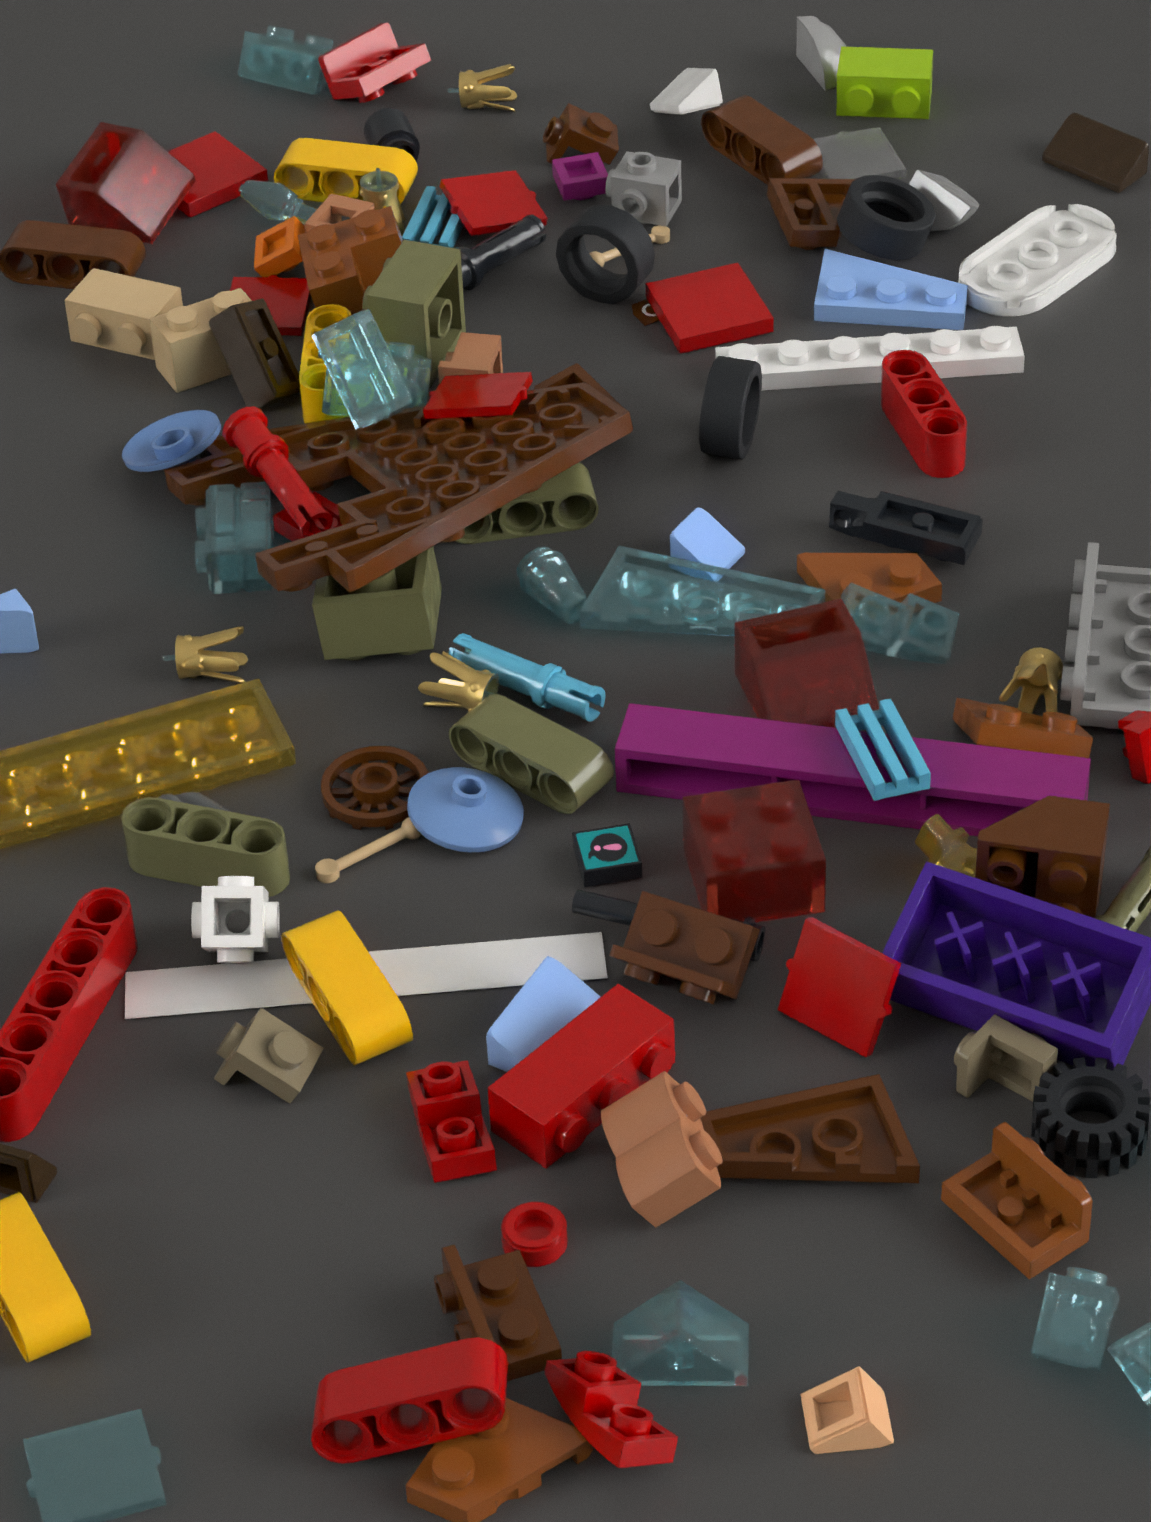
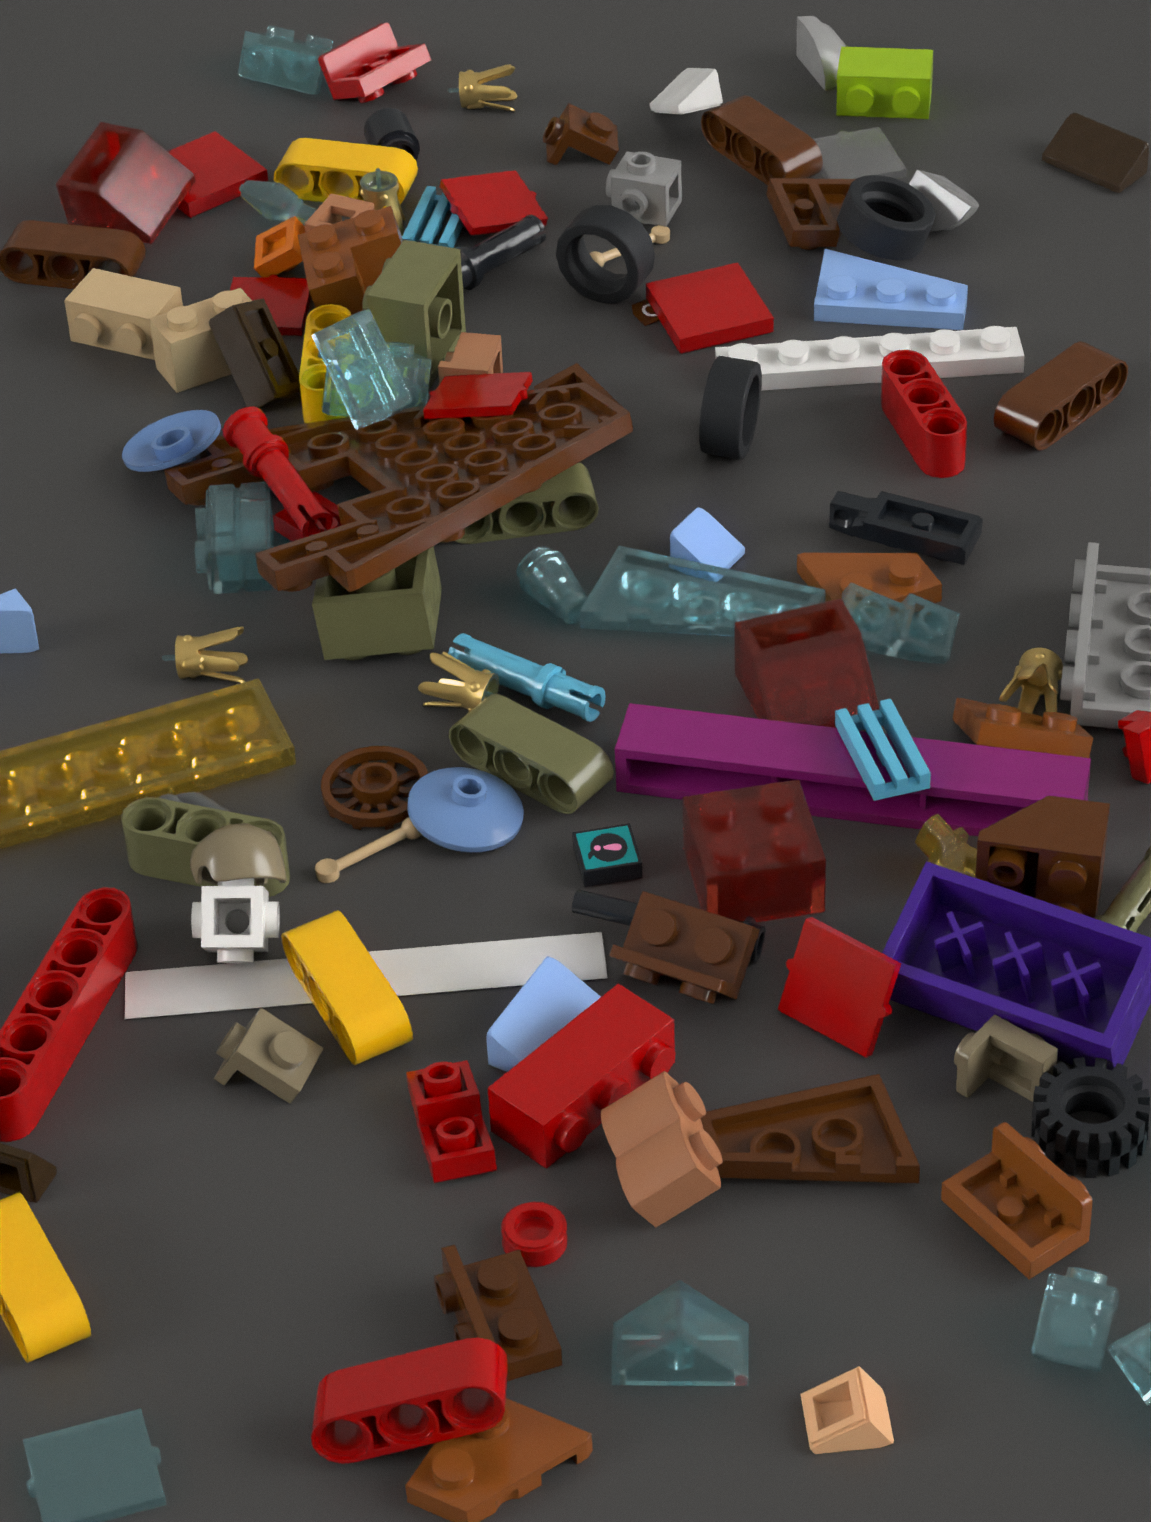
(238, 854): none -> dark tan hair
(580, 176): magenta plate -> none
(605, 1410): red slope -> none
(1037, 260): white tile -> none
(1060, 395): none -> reddish brown beam

